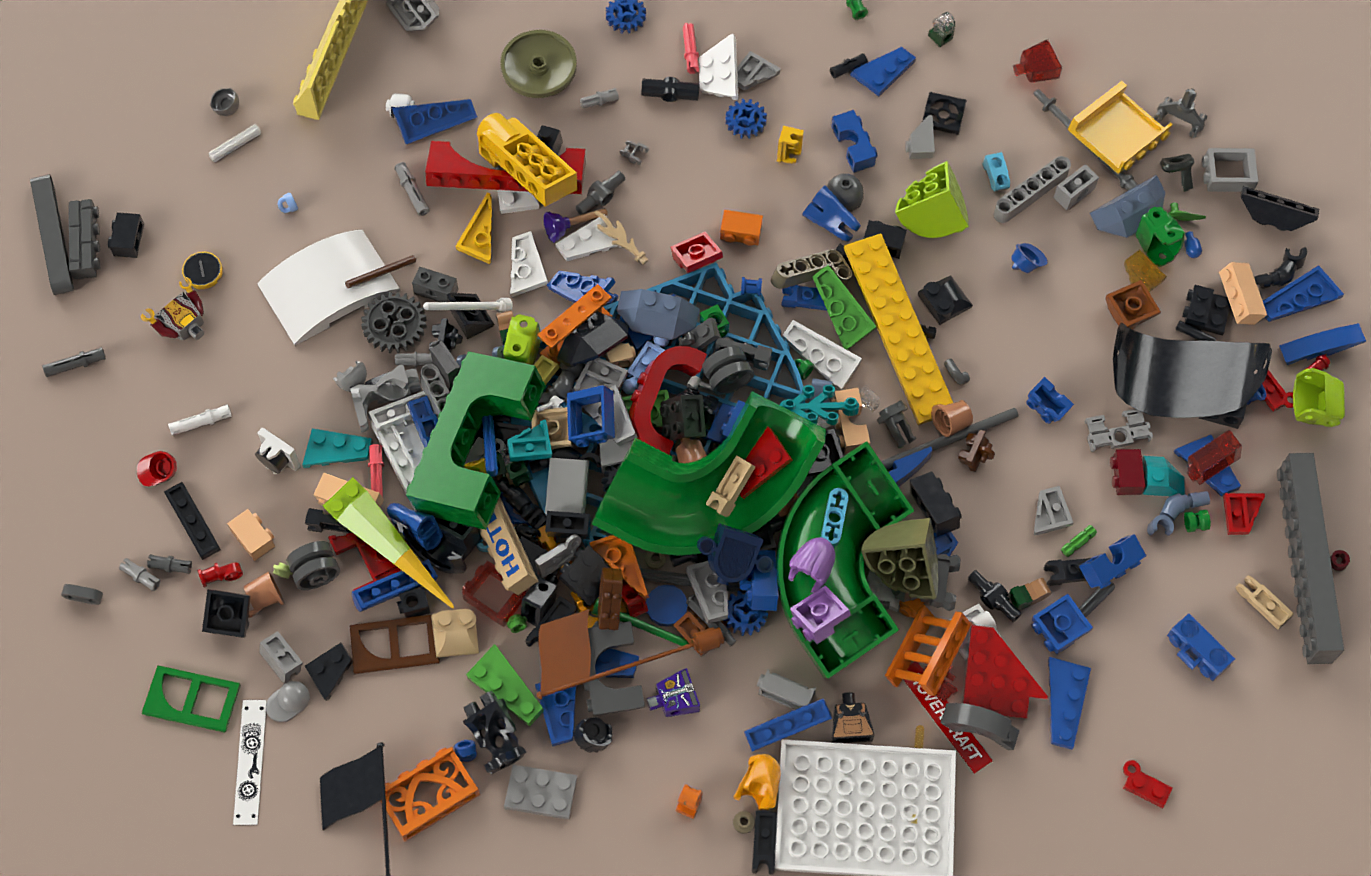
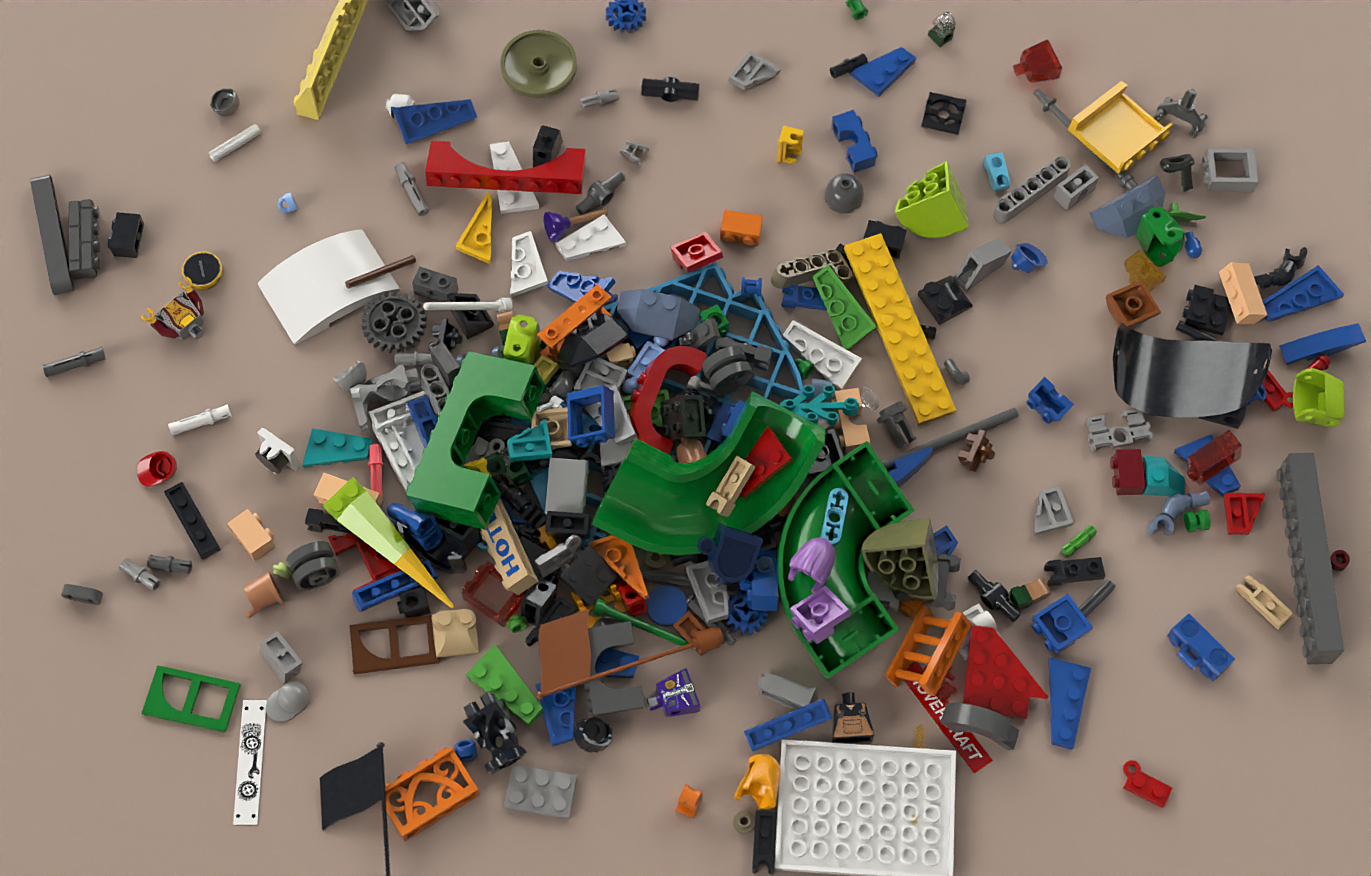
(226, 613): black slope -> none
(227, 572): red connector -> none
(329, 669): black wing -> none
(490, 445): blue axle -> none
(525, 158): yellow brick -> none
(610, 598): reddish brown piece -> none
(620, 234): tan piece -> none
(691, 54): coral axle -> none
(719, 69): white wing -> none
(745, 119): blue gear -> none
(831, 214): blue piece -> none
(921, 141): light grey slope -> none
(935, 503): black brick -> none
(951, 417): nougat hat -> none
(981, 263): none -> light grey slope
(1126, 554): blue arch -> none
(1277, 211): black wedge -> none

